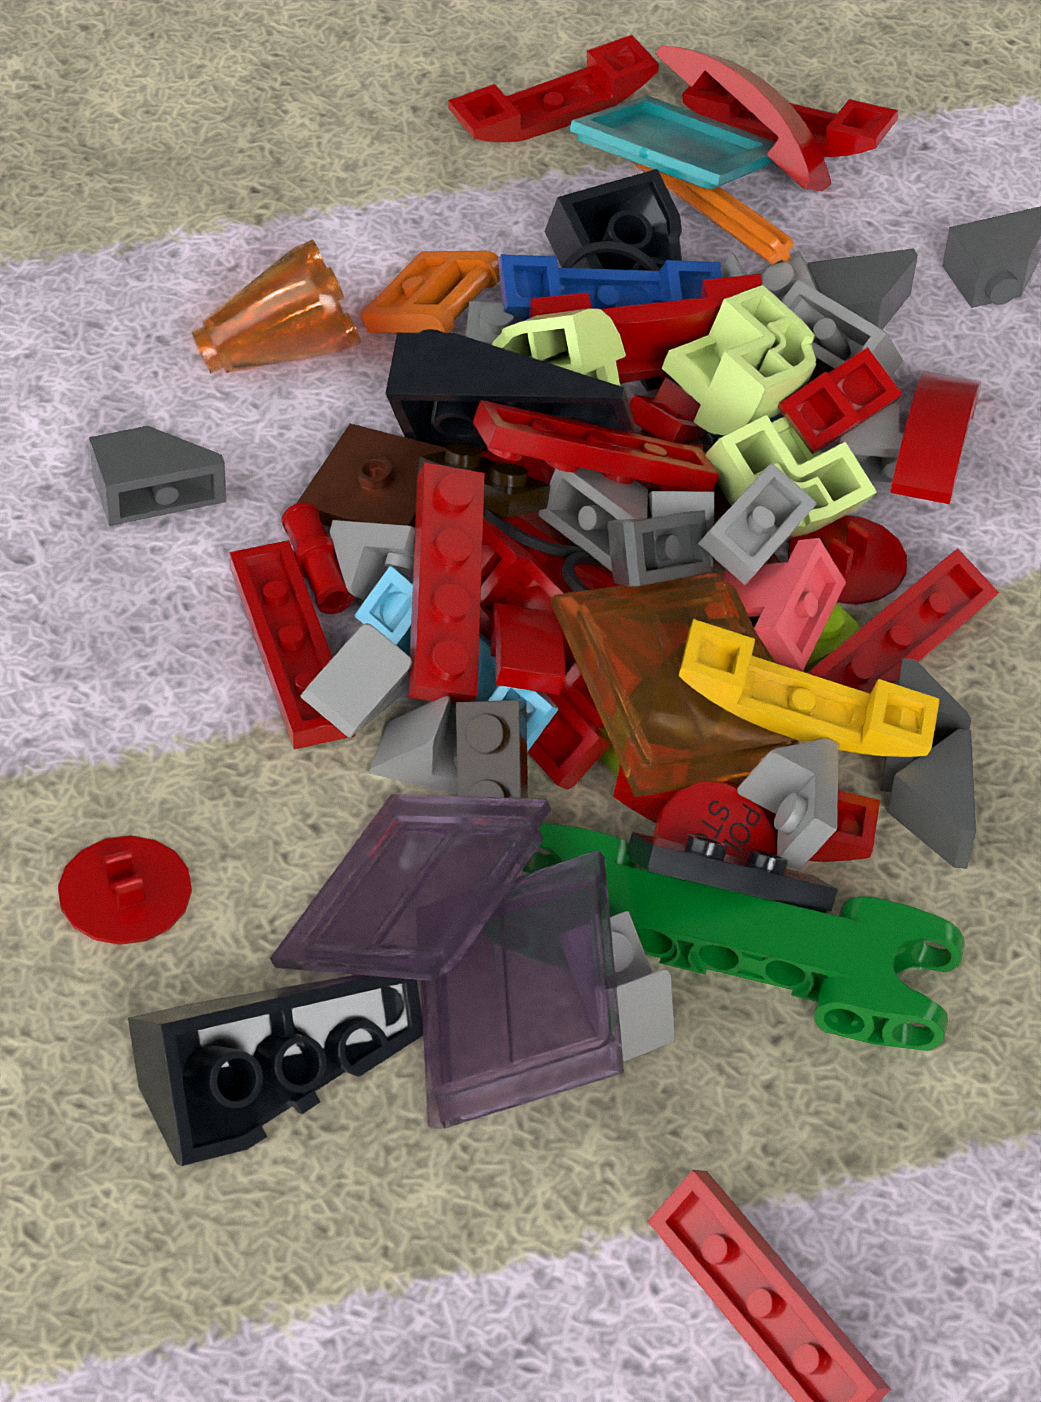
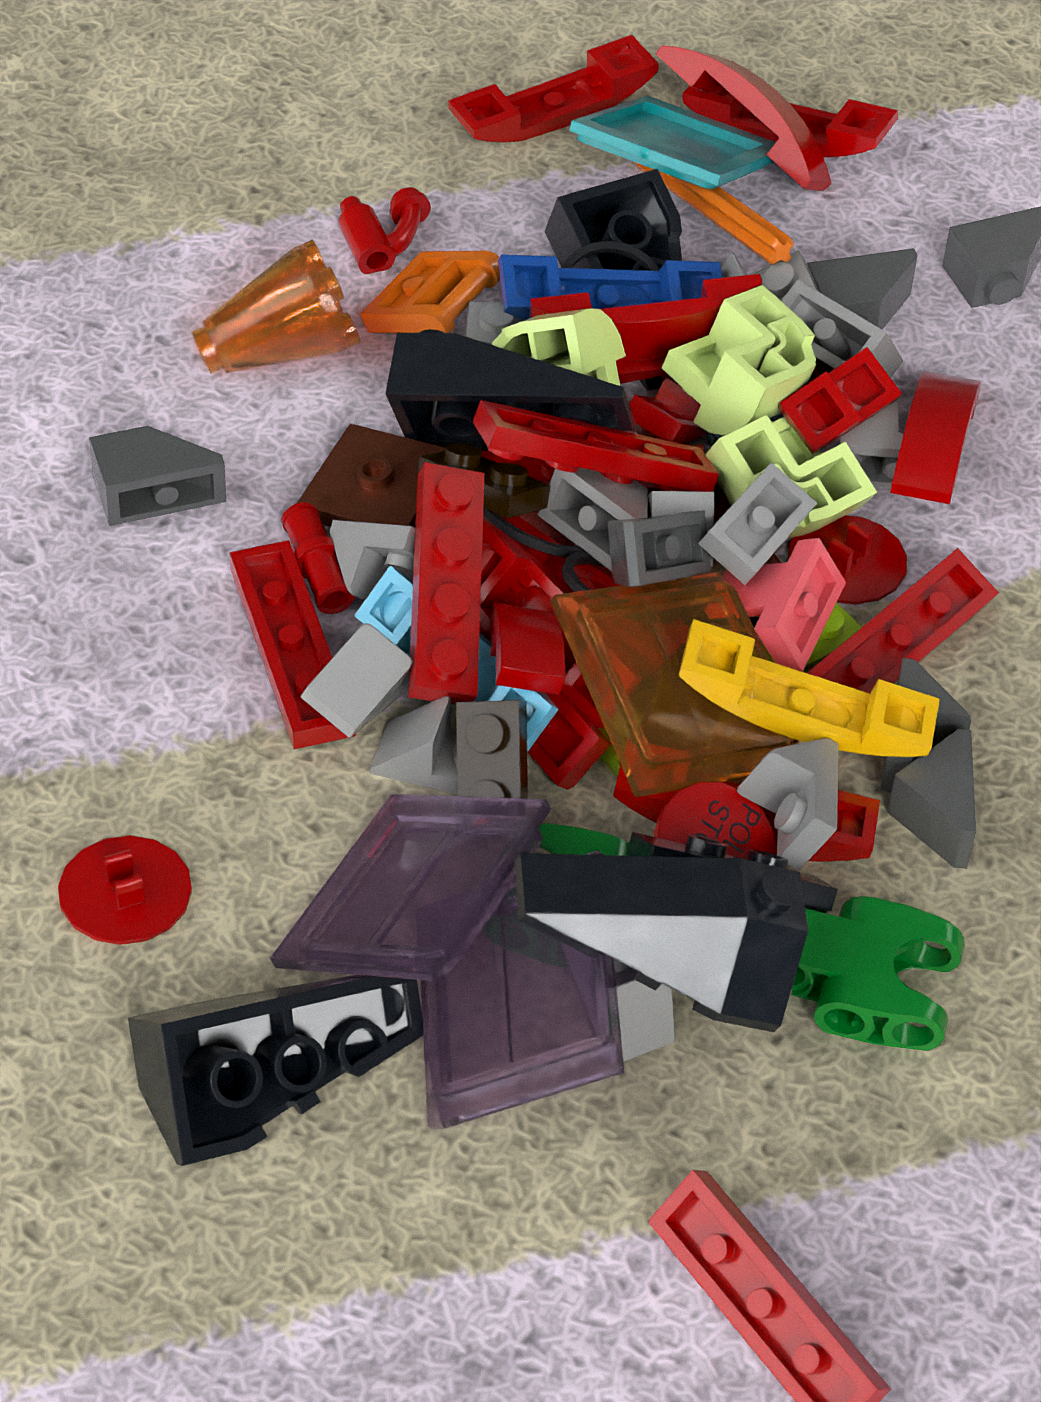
(366, 237): none -> red plant
(697, 924): none -> black wedge

